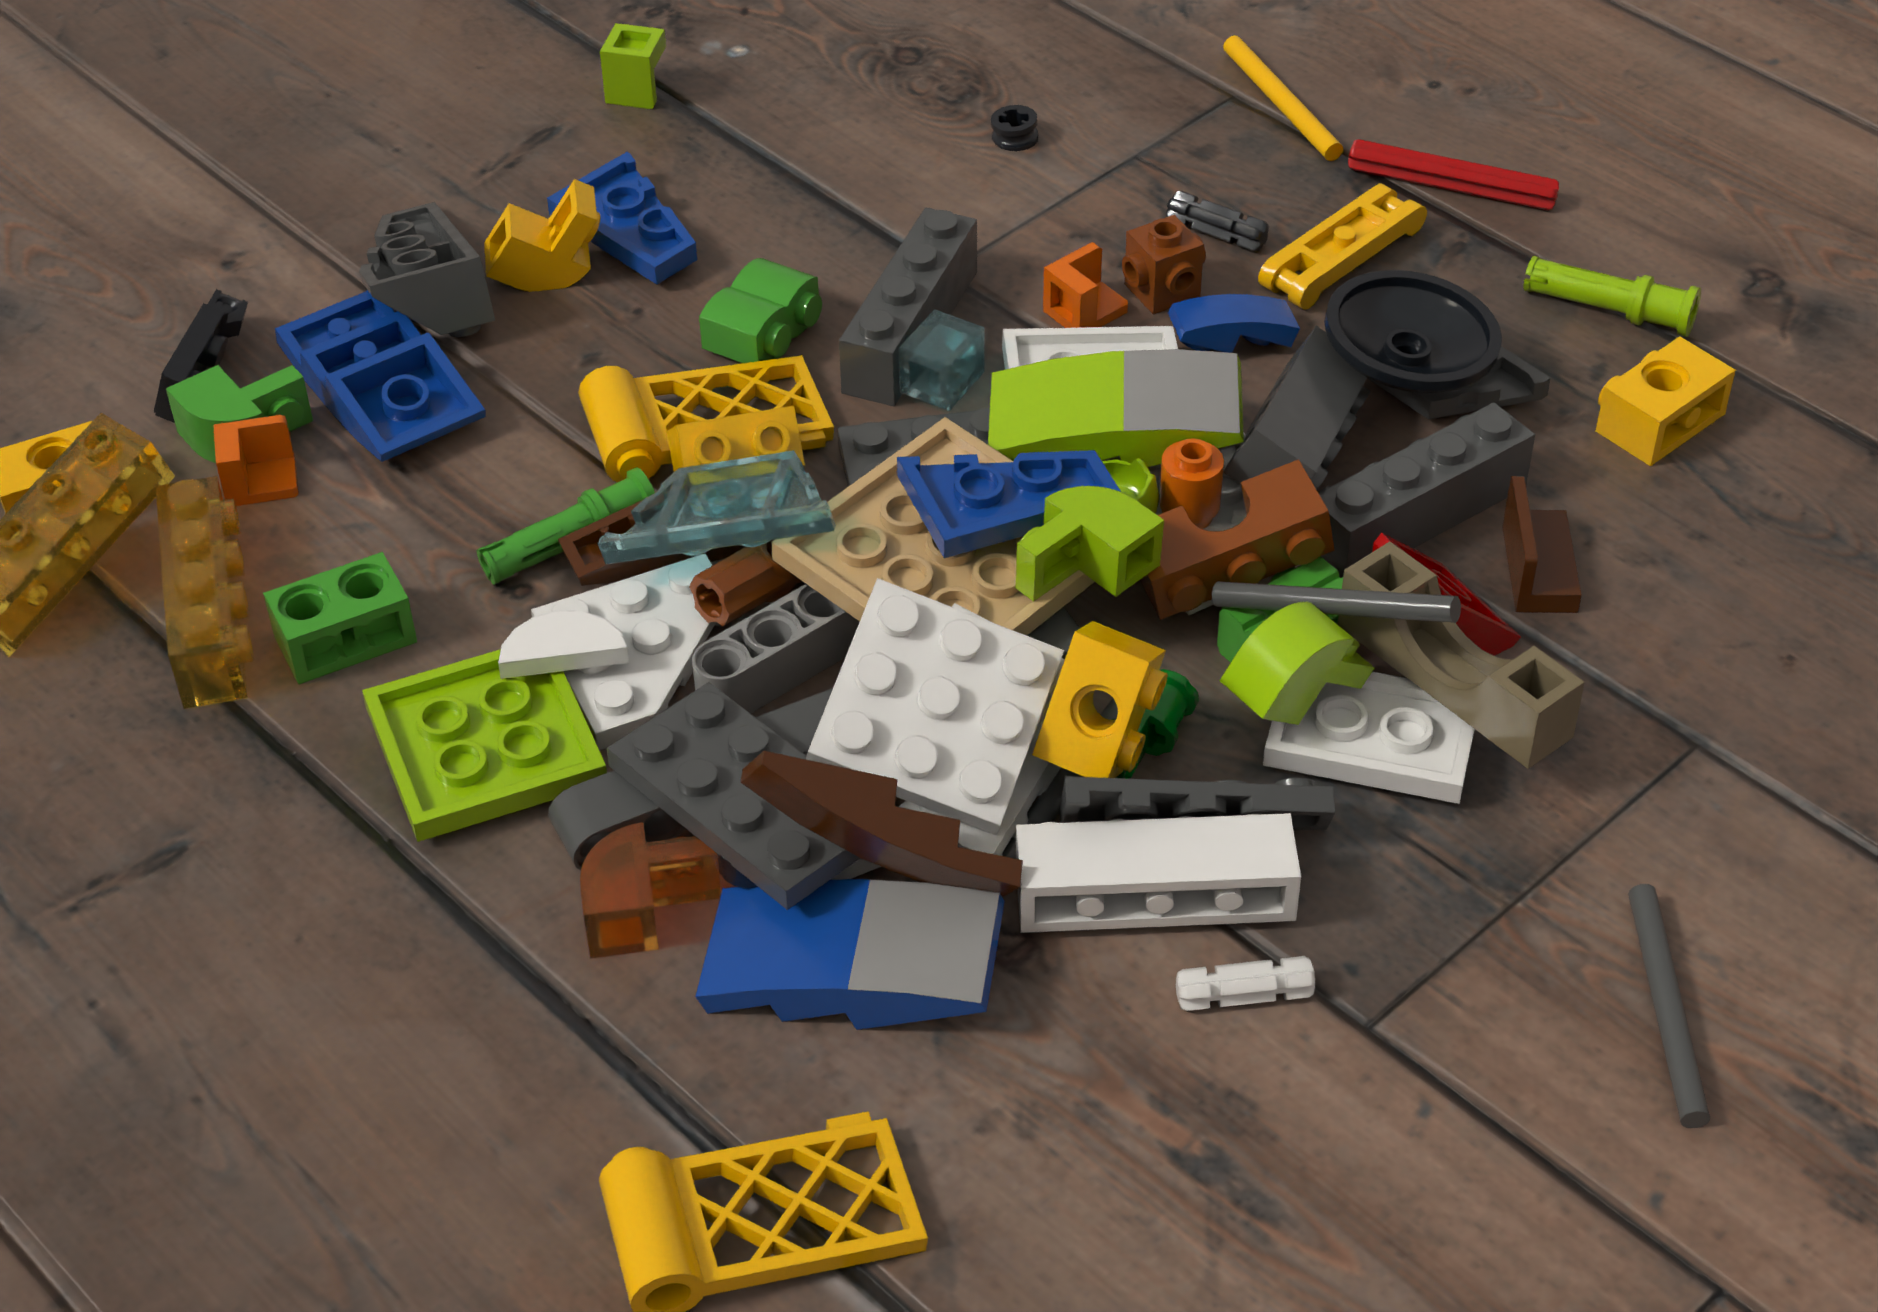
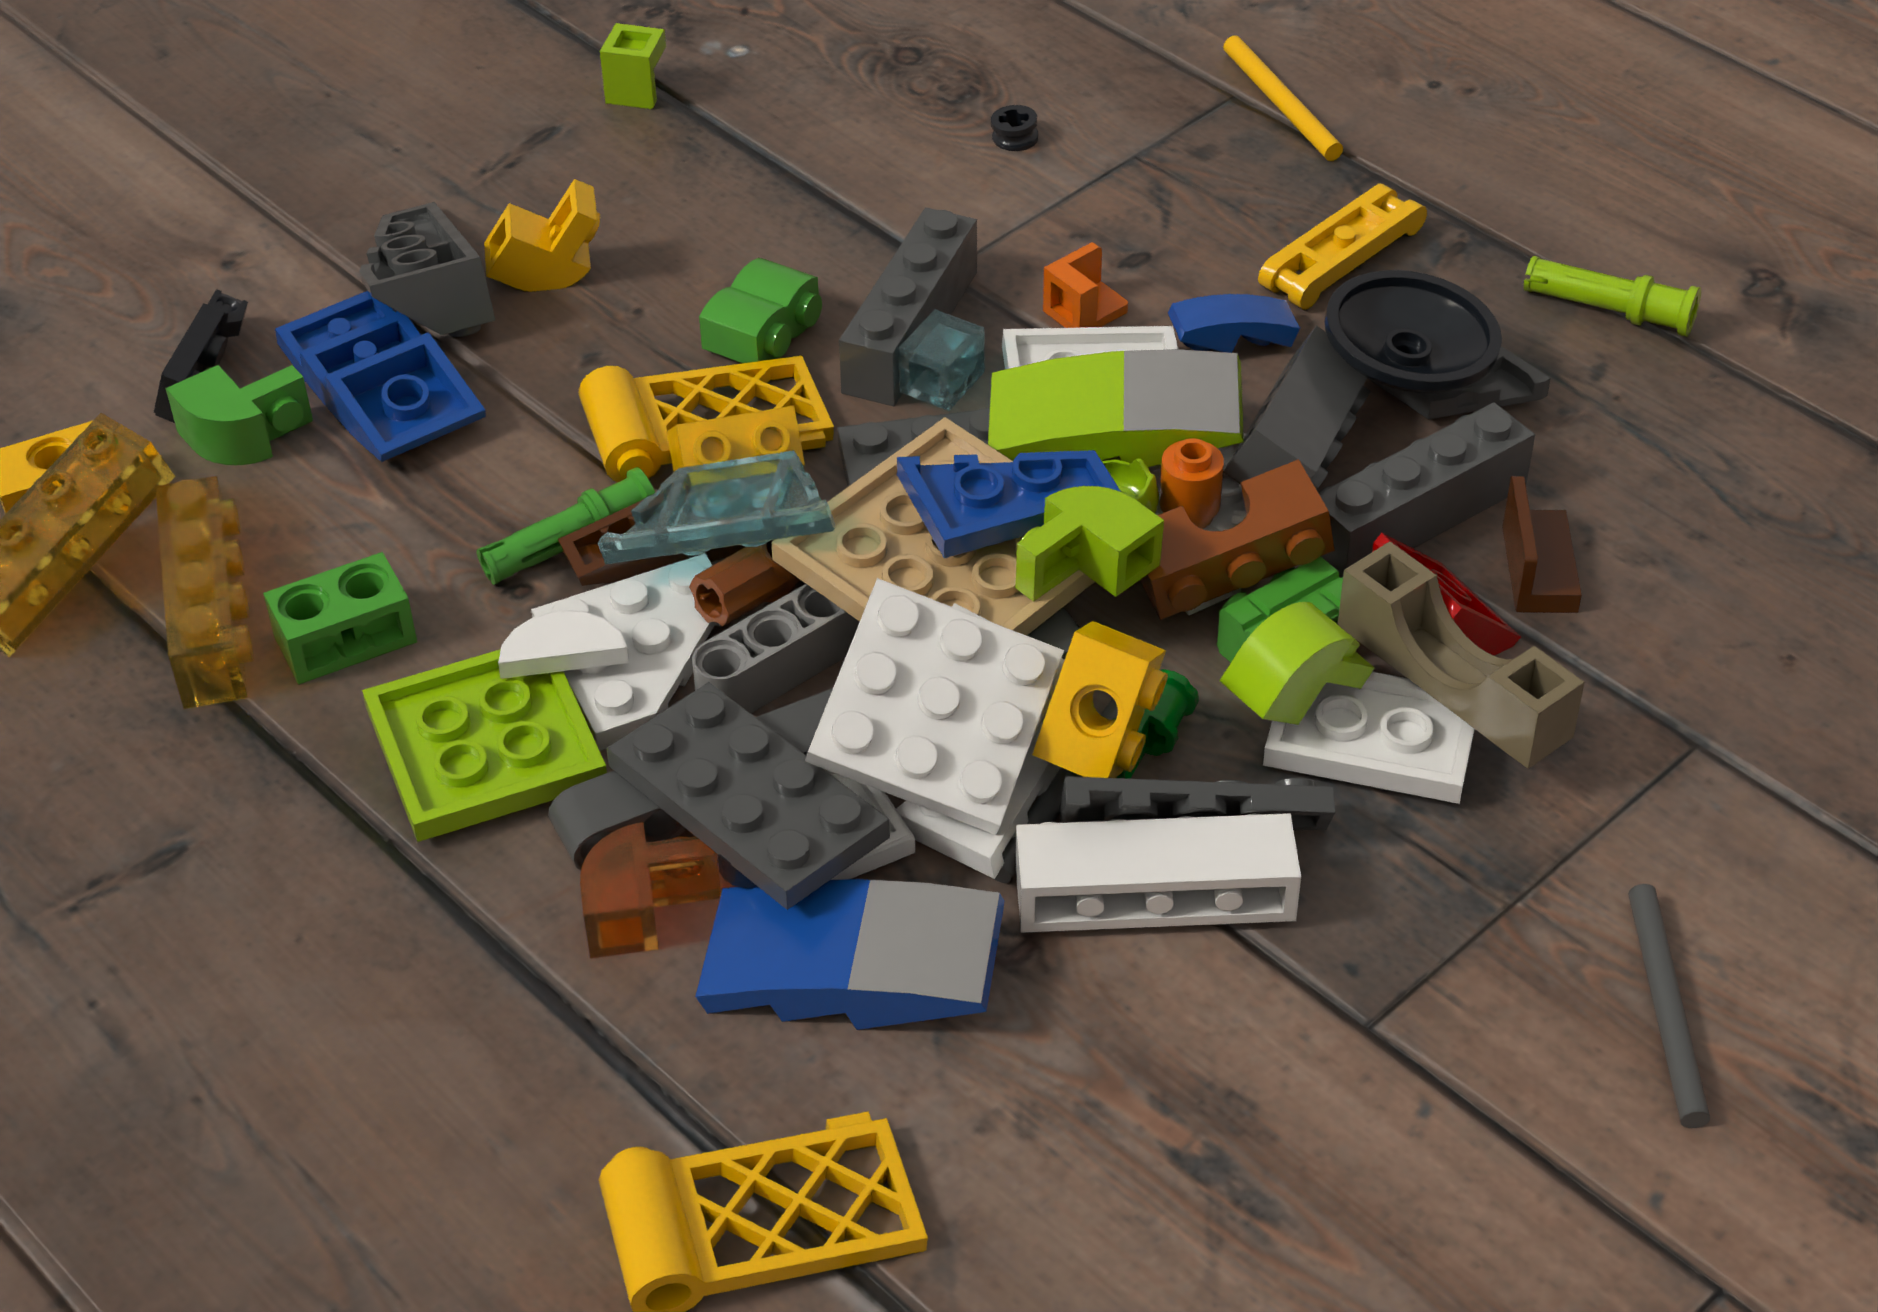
(256, 460): orange panel -> none
(635, 222): blue wing -> none
(861, 817): reddish brown slope -> none
(1163, 263): dark orange brick -> none
(1218, 221): black axle -> none
(1245, 983): white axle -> none
(1339, 601): dark grey bar -> none
(1453, 174): red axle -> none
(1664, 400): yellow brick -> none

